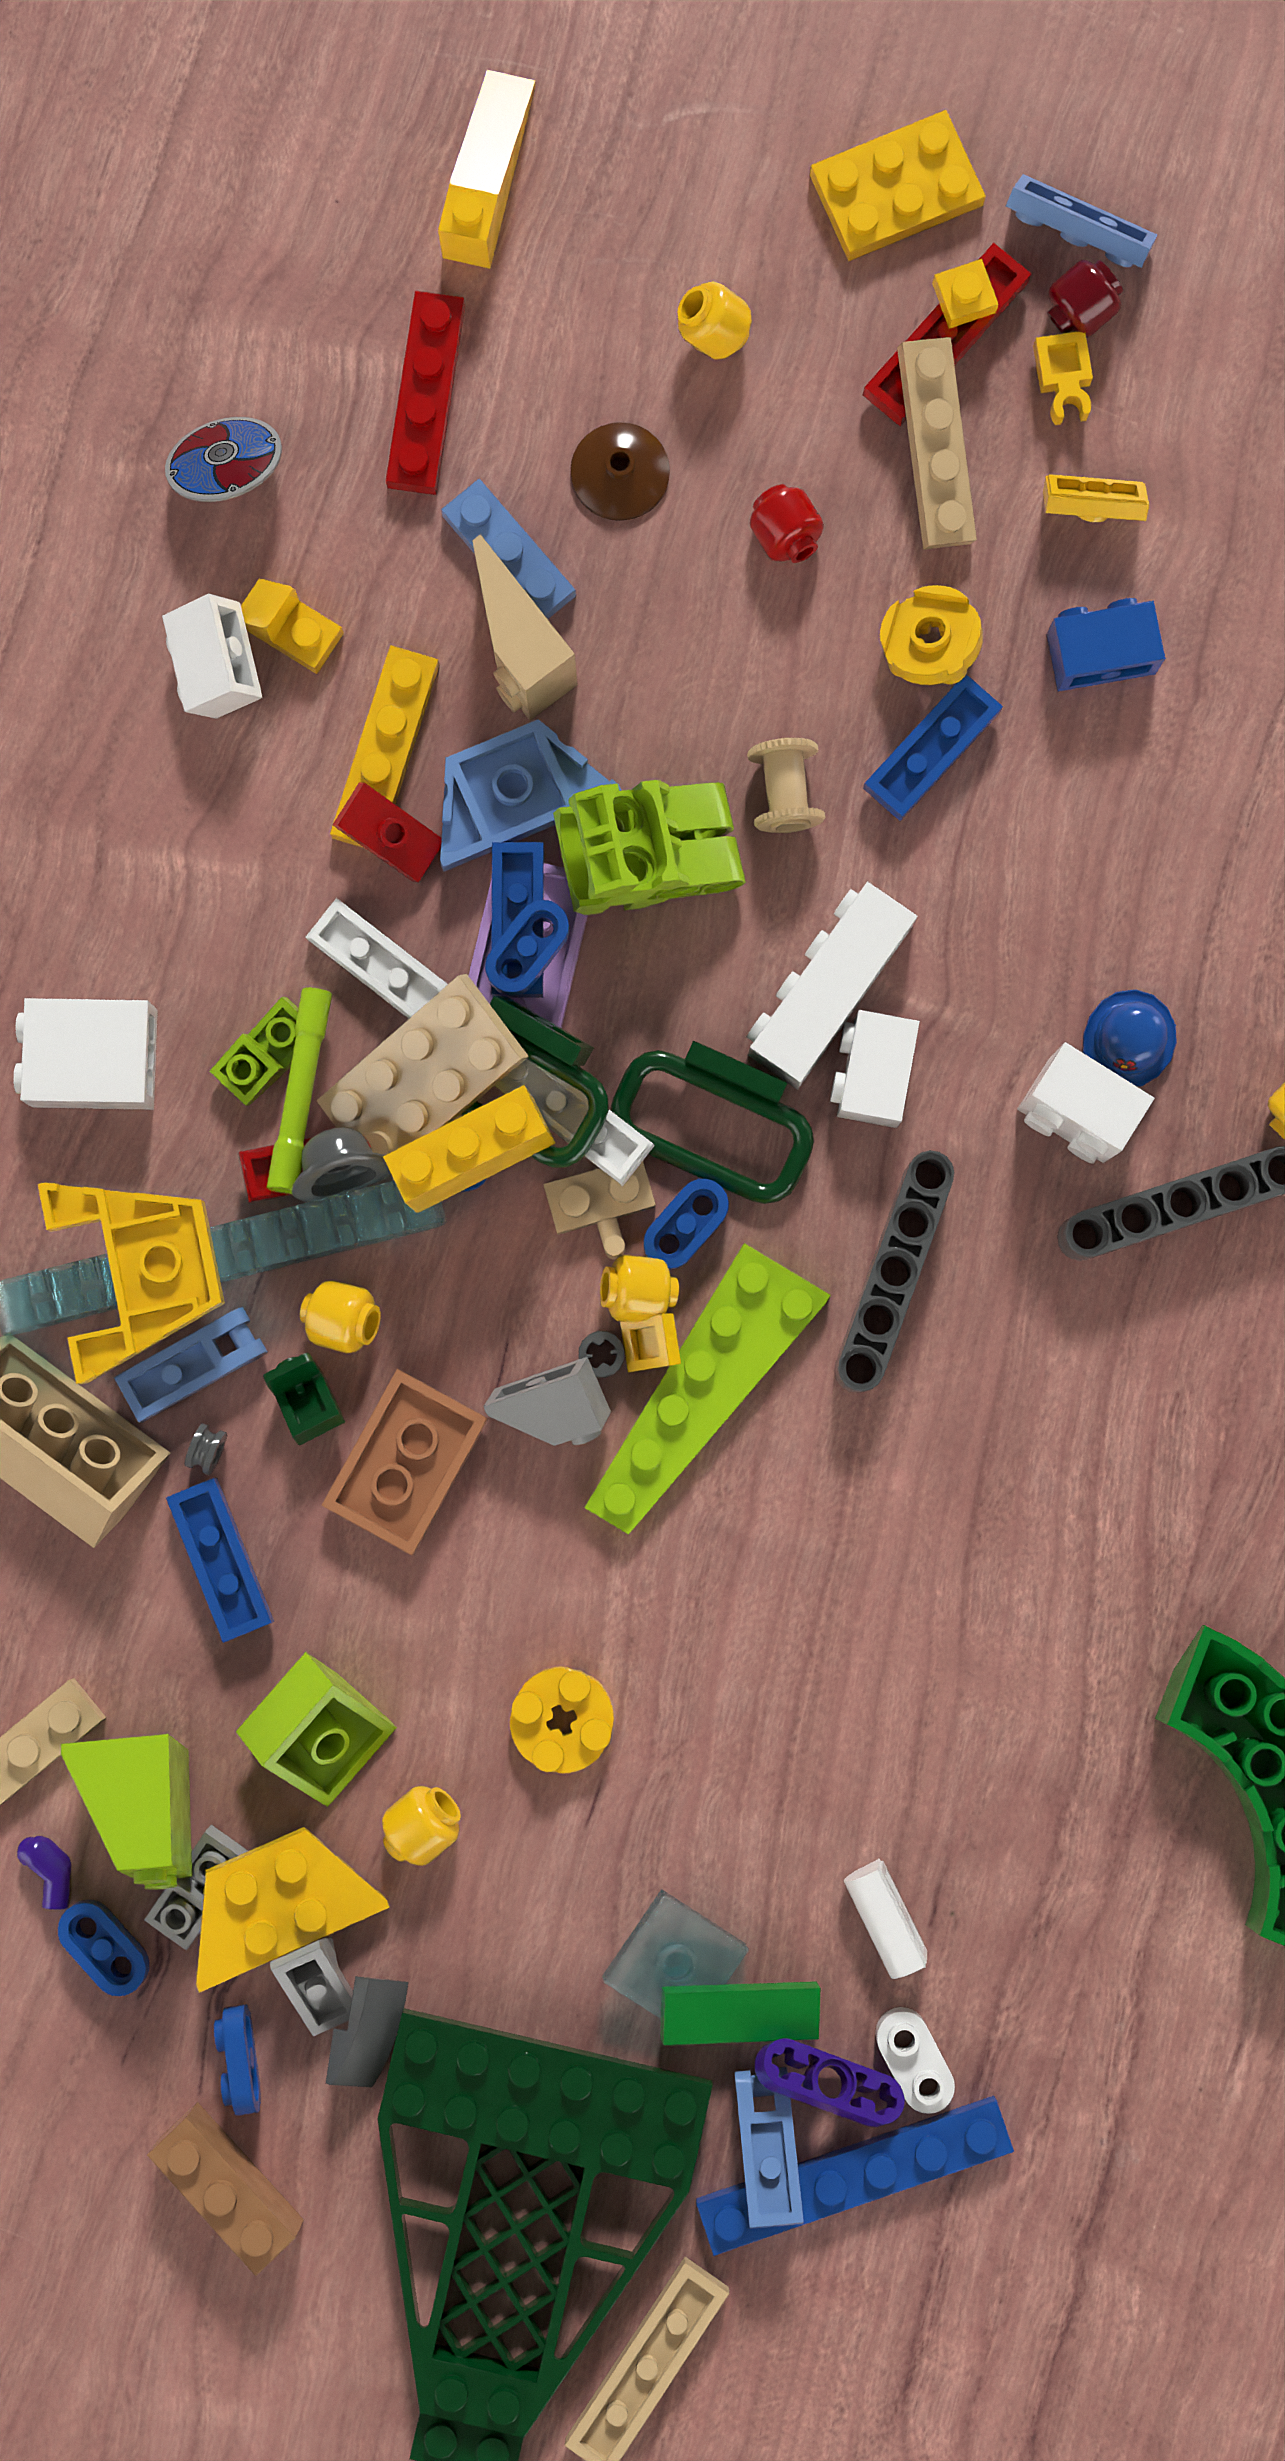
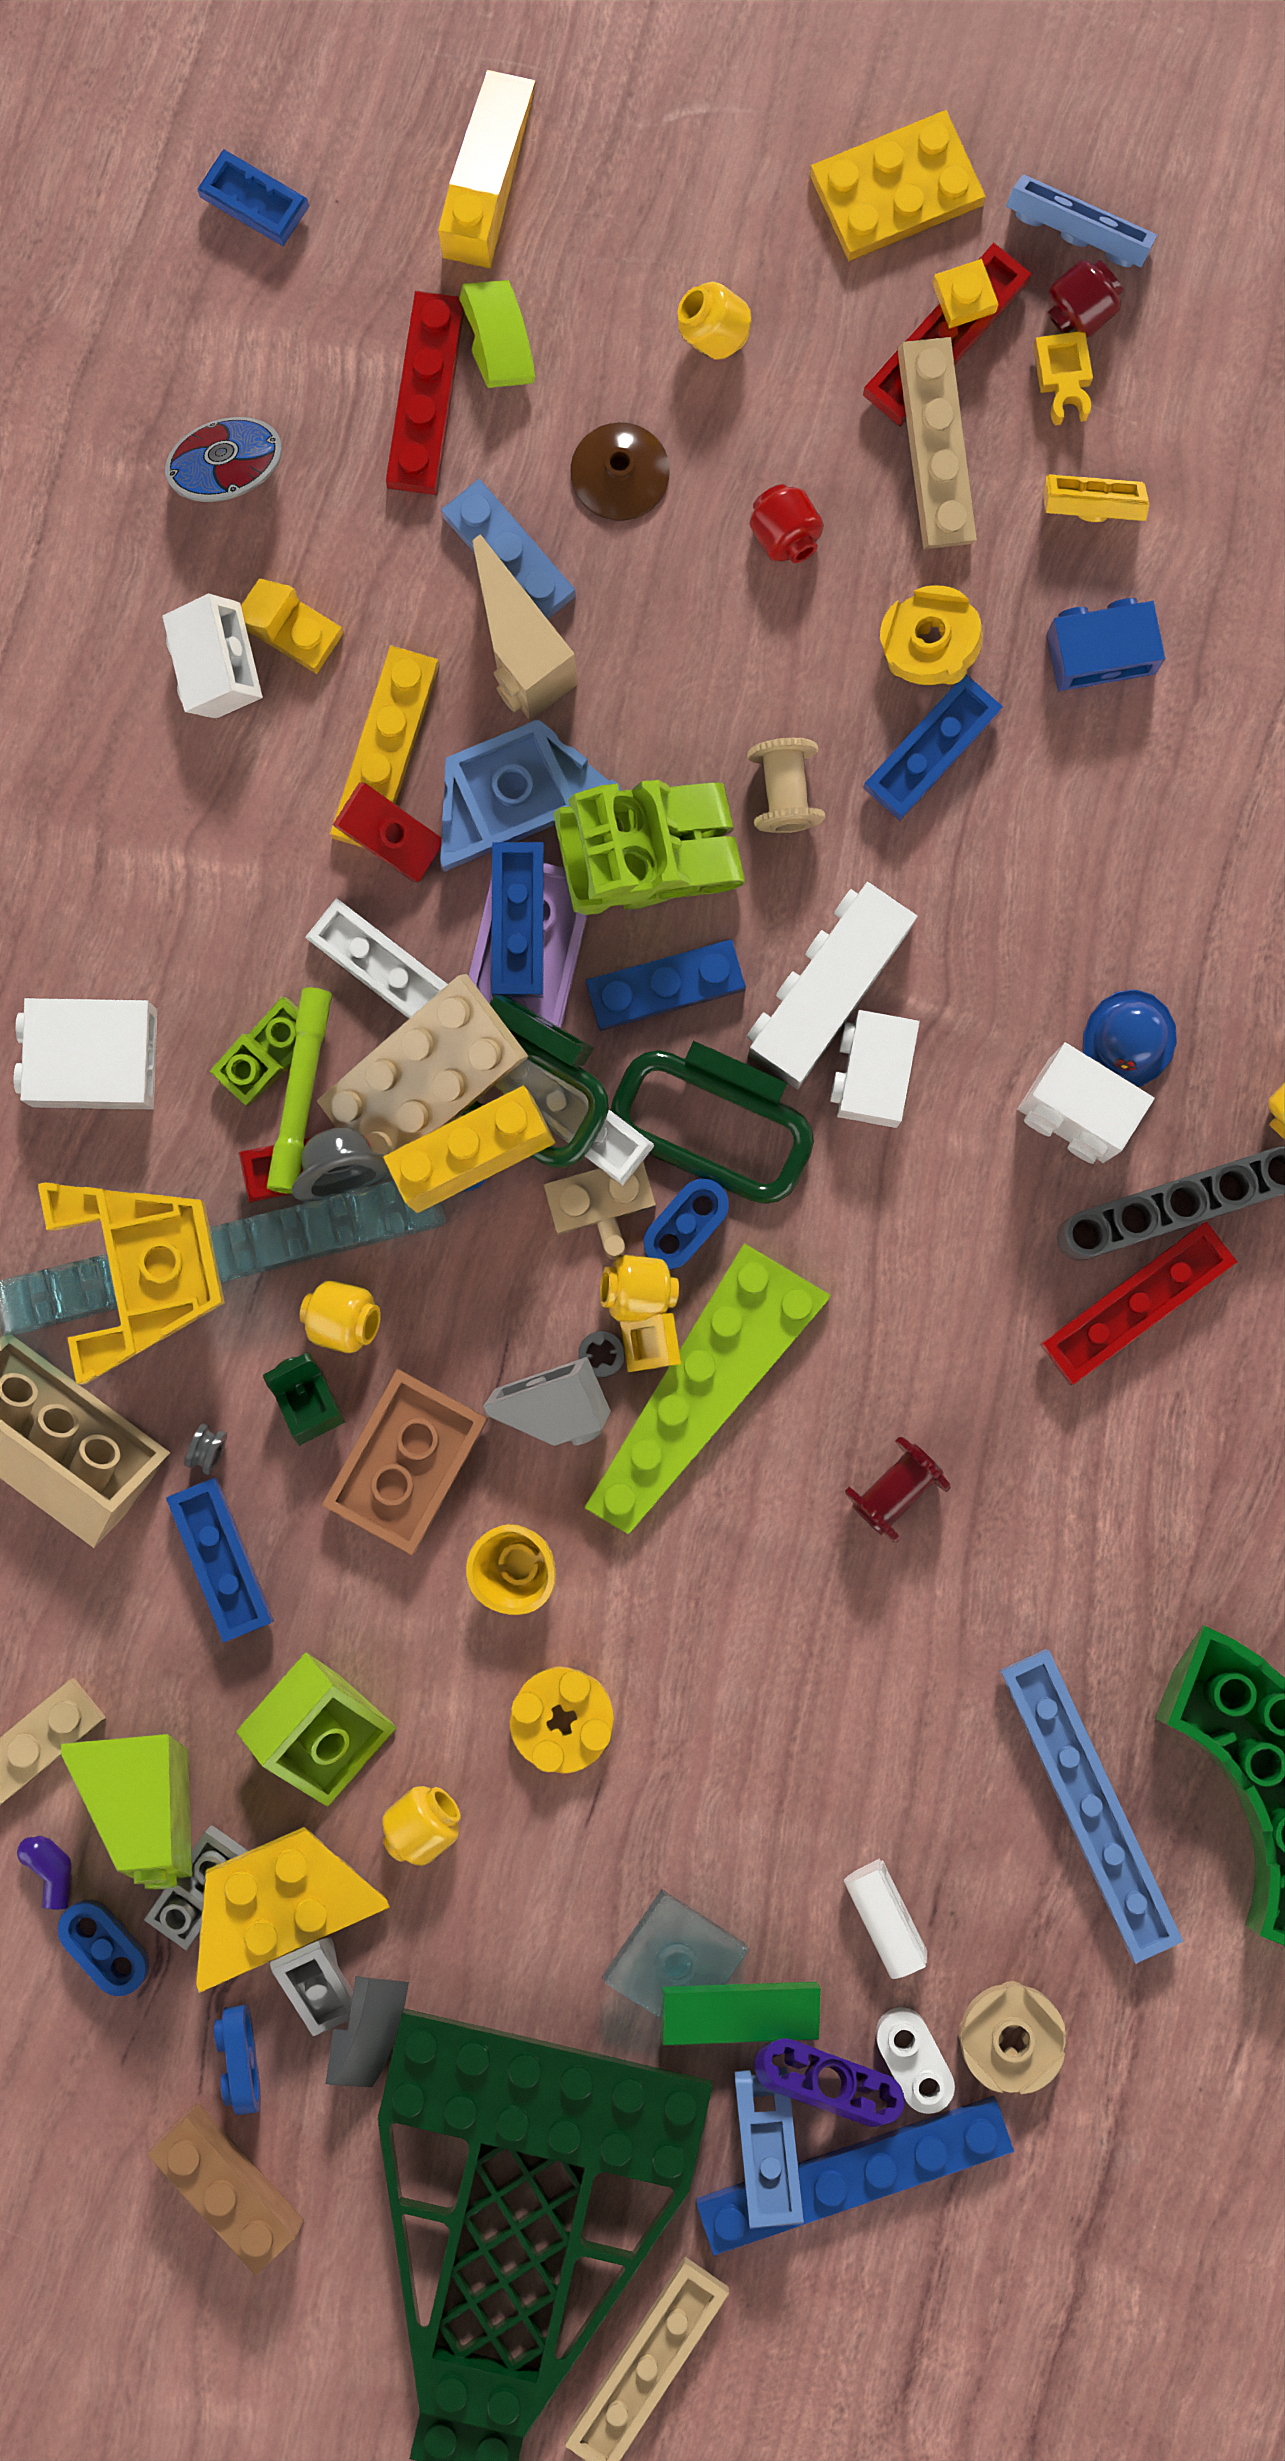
(188, 1365): medium blue plate -> none
(253, 197): none -> blue plate
(500, 333): none -> lime slope
(511, 1570): none -> yellow helmet
(524, 947): blue plate -> none
(665, 985): none -> blue plate
(897, 1489): none -> dark red hose
(909, 1251): dark grey beam -> none
(1012, 2069): none -> tan plate
(1091, 1806): none -> medium blue plate
(1138, 1303): none -> red plate

